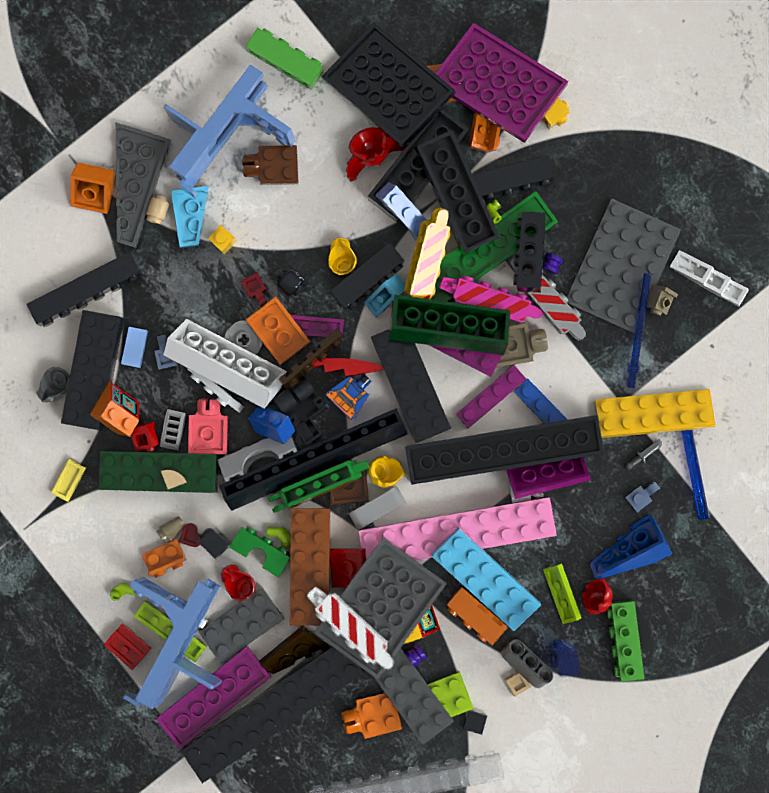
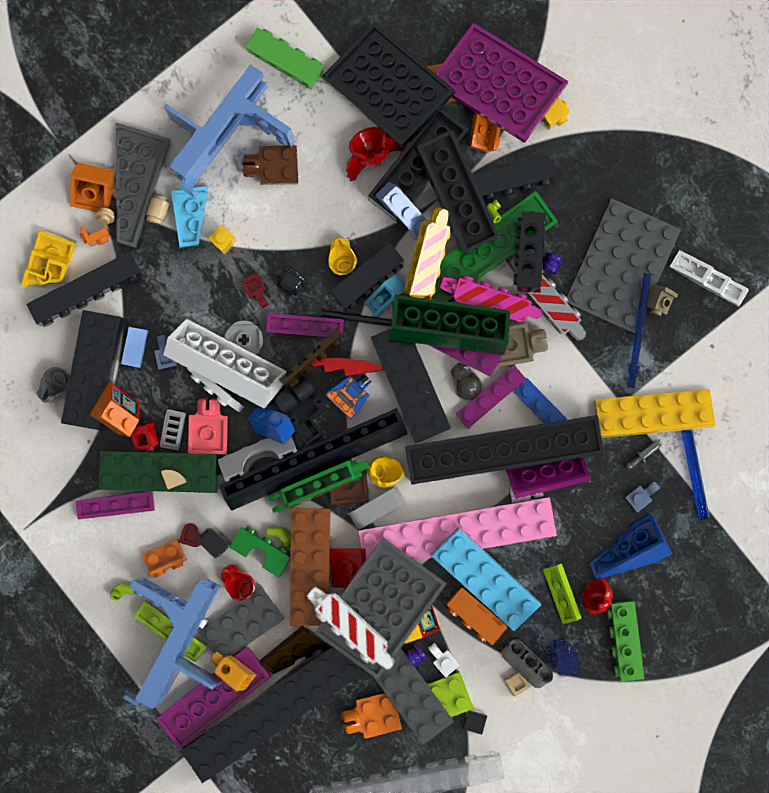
(49, 259): none -> yellow slope
(68, 480): light yellow tile -> none
(99, 237): none -> orange bracket
(105, 216): none -> tan plate
(115, 505): none -> magenta plate
(127, 646): red plate -> none
(170, 529): dark tan cone -> none
(239, 674): none -> light orange torso
(278, 330): orange tile -> none
(356, 318): none -> black bar
(444, 660): none -> white plate
(465, 382): none -> clear smoke hair

